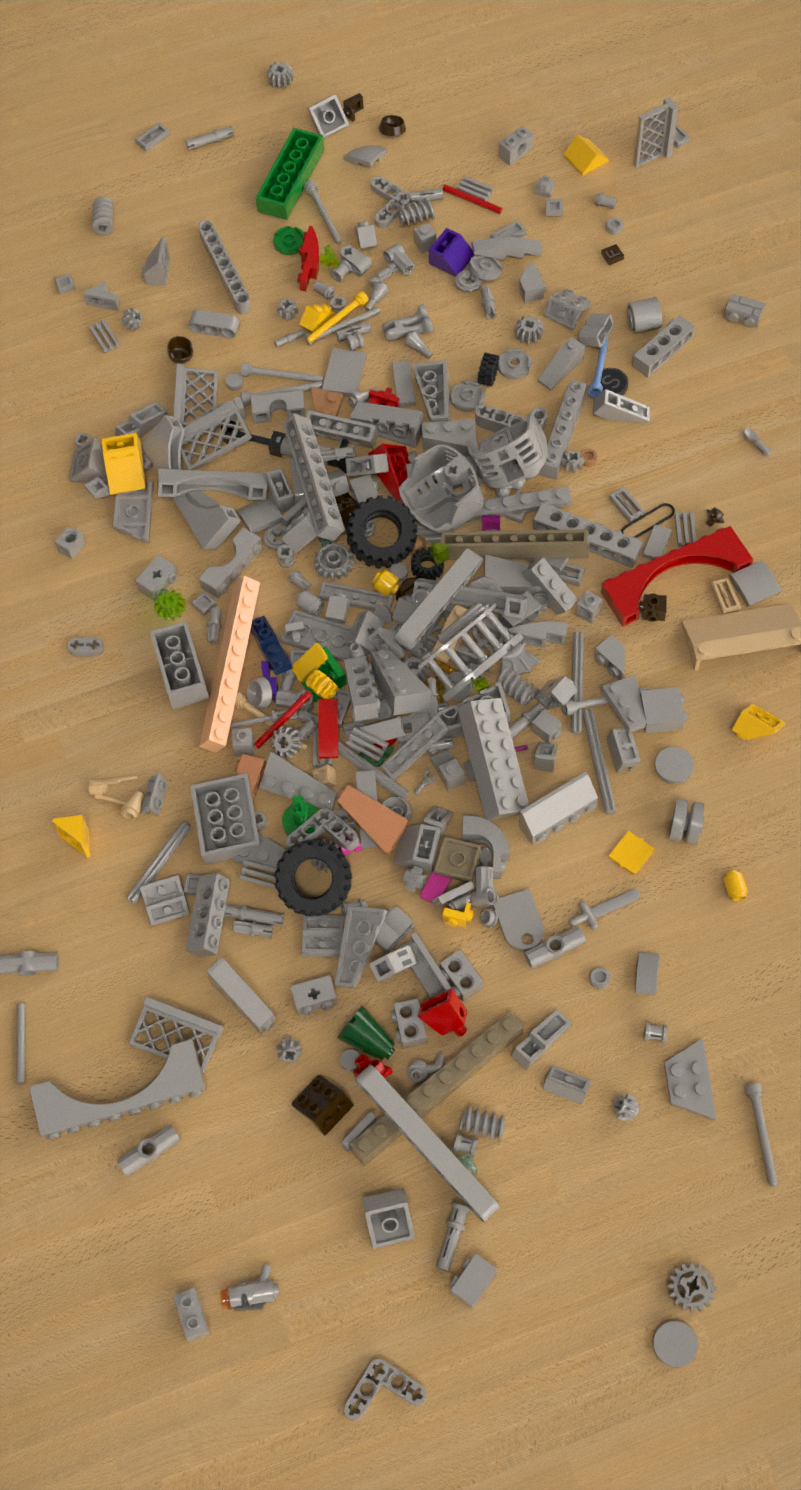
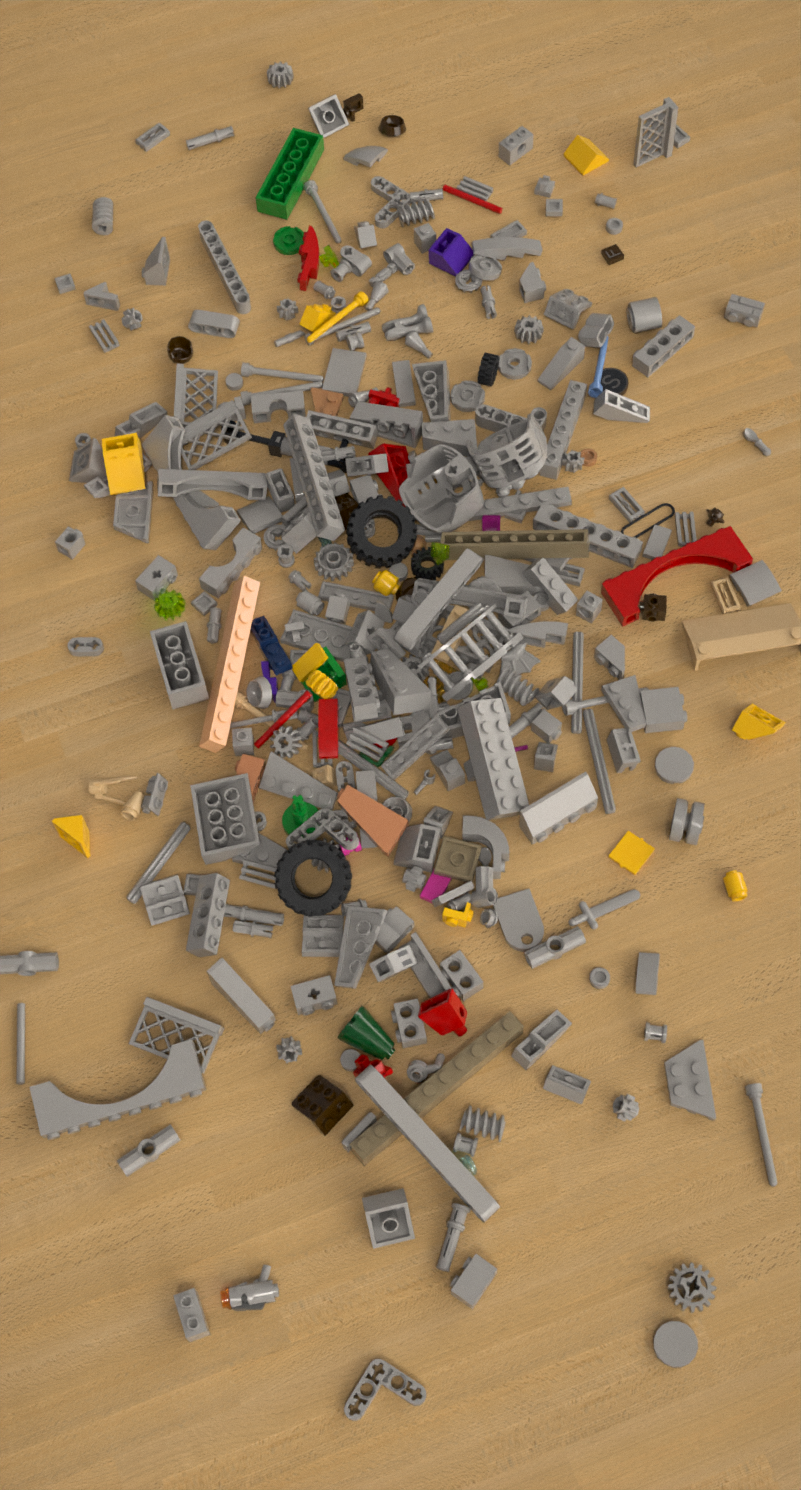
(339, 775): none -> light grey beam

